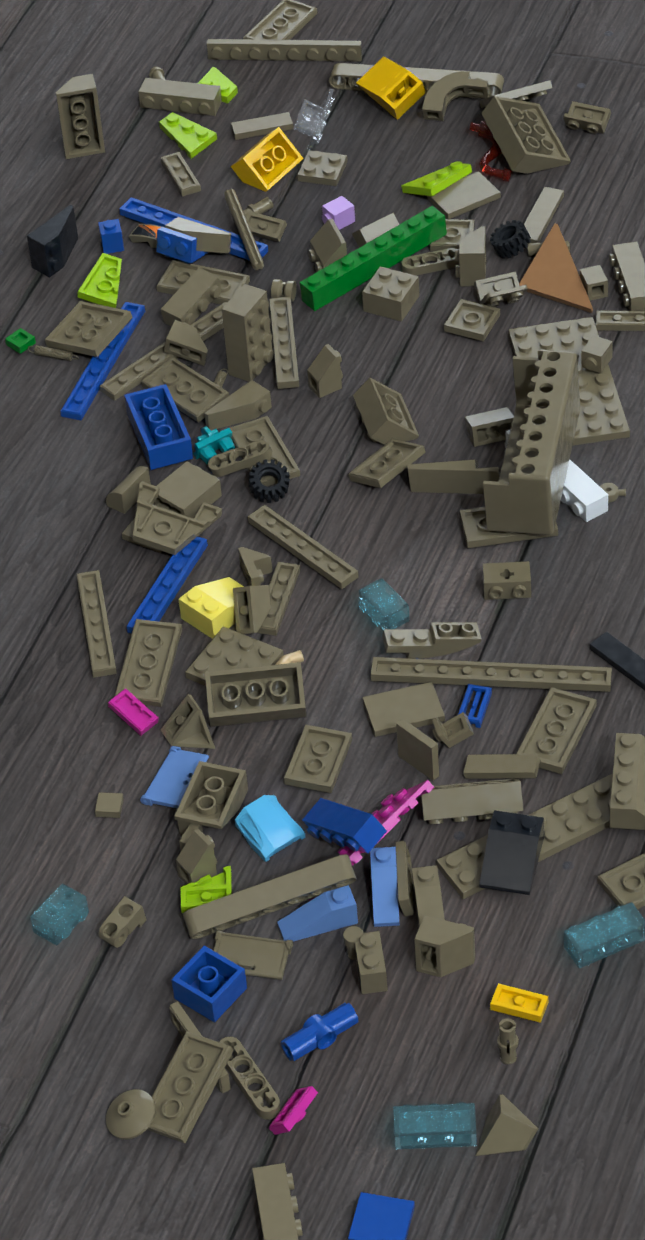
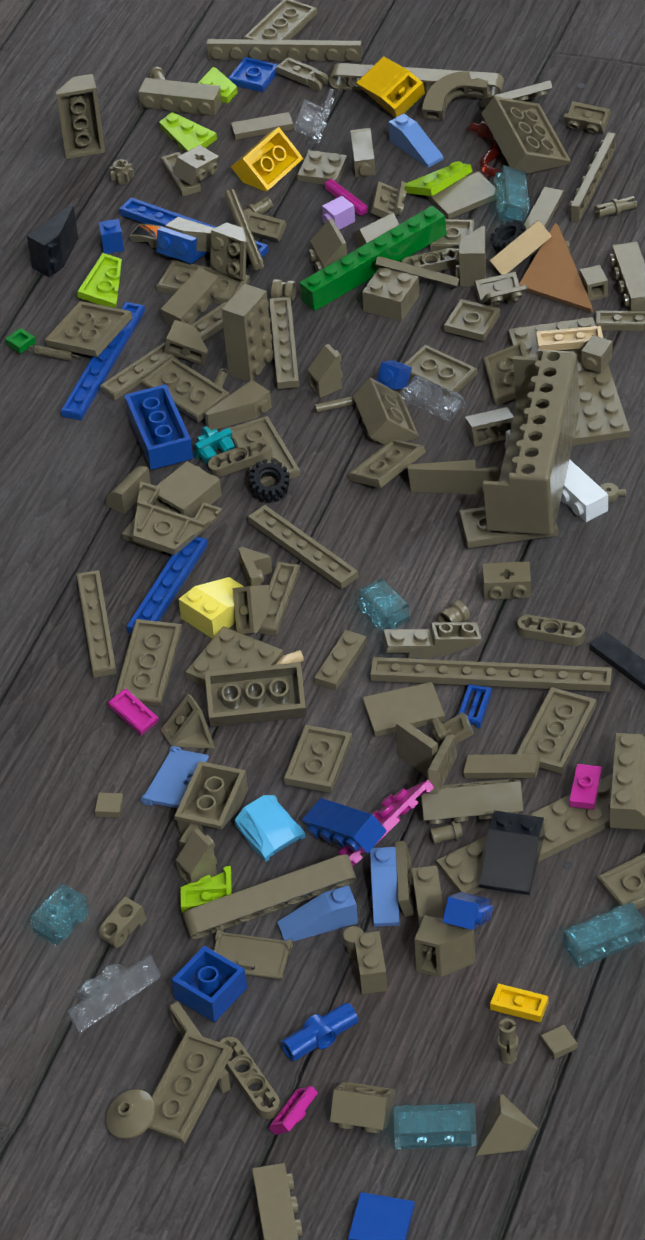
(110, 990): none -> clear bracket
(121, 172): none -> dark tan gear
(196, 165): none -> dark tan brick
(228, 250): none -> dark tan slope
(253, 74): none -> blue tile
(302, 73): none -> dark tan hinge
(337, 190): none -> dark pink axle
(339, 403): none -> dark tan bar
(340, 660): none -> dark tan plate
(362, 152): none -> slope
(362, 1106): none -> dark tan slope
(388, 199): none -> dark tan bracket
(394, 374): none -> blue brick
(413, 140): none -> medium blue slope
(418, 271): none -> dark tan tile
(433, 398): none -> clear piece
(441, 369): none -> dark tan tile
(442, 763): none -> dark tan tile
(447, 832): none -> dark tan pin
(455, 613): none -> dark tan wheel
(467, 910): none -> blue brick
(501, 372): none -> dark tan tile
(511, 194): none -> clear light blue brick
(520, 248): none -> tan tile
(559, 1042): none -> dark tan tile
(566, 338): none -> tan plate
(568, 627): none -> dark tan beam
(585, 786): none -> dark pink plate
(591, 180): none -> dark tan plate
(615, 207): none -> dark tan pin

